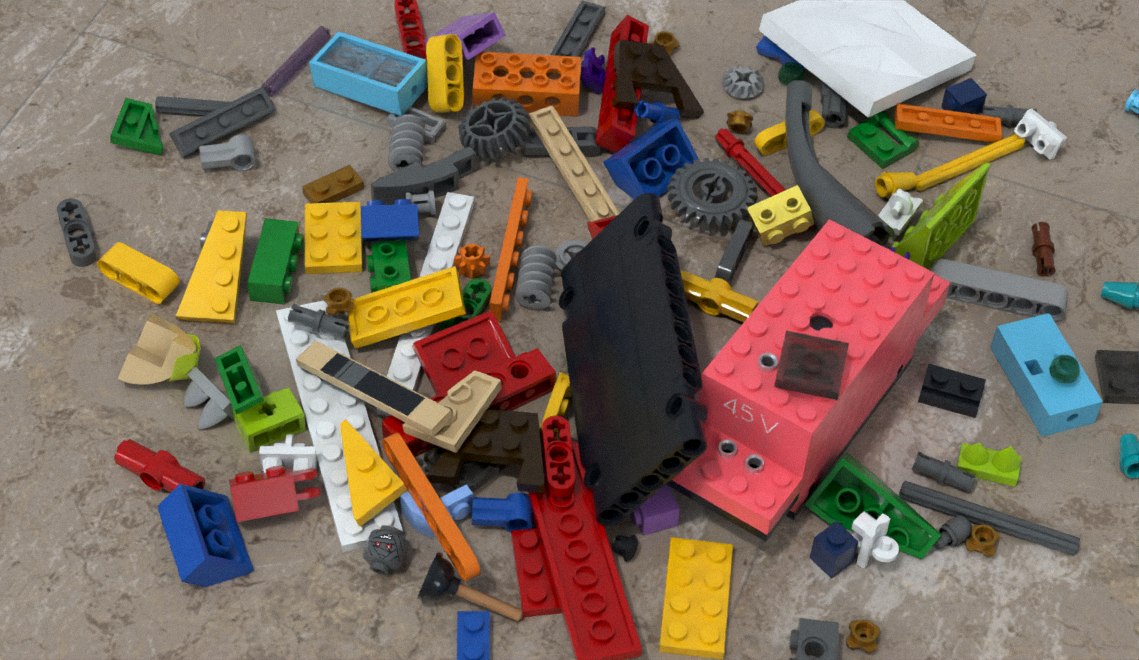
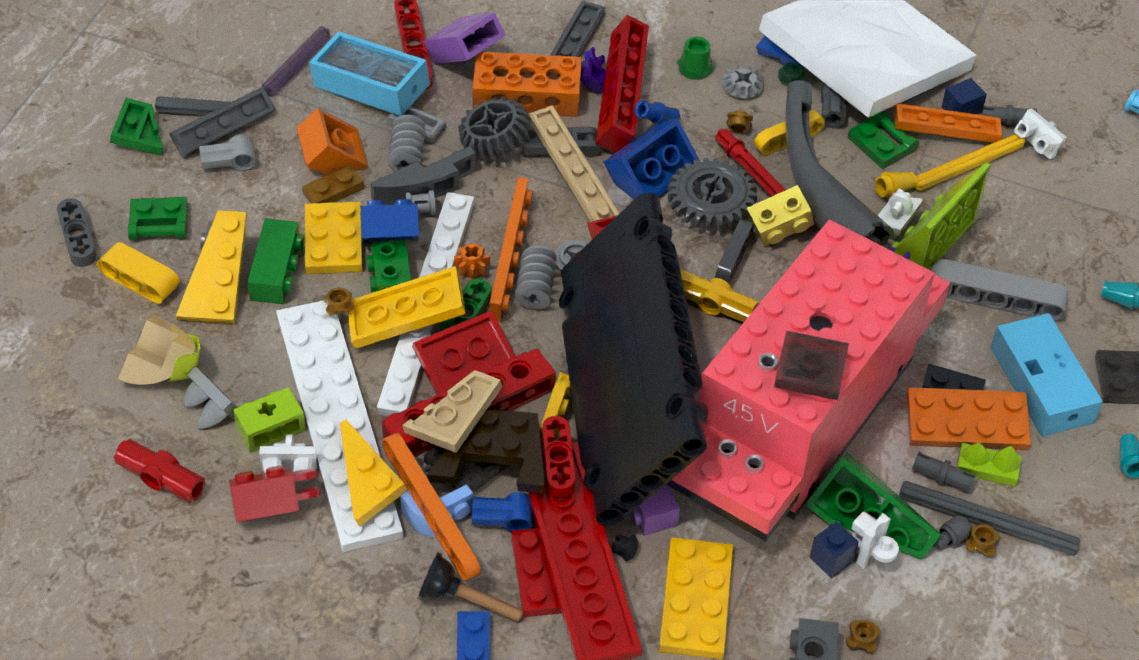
(158, 217): none -> green plate
(203, 536): blue slope -> none
(239, 379): green slope -> none
(318, 321): dark grey pin -> none
(330, 143): none -> orange slope
(374, 388): tile -> none
(386, 549): dark grey head -> none
(445, 73): yellow beam -> none
(651, 69): dark brown wing -> none
(667, 40): pearl gold plate -> none
(696, 59): none -> green piece
(968, 417): none -> orange plate
(1043, 249): copper pin -> none
(1068, 364): clear green plate -> none

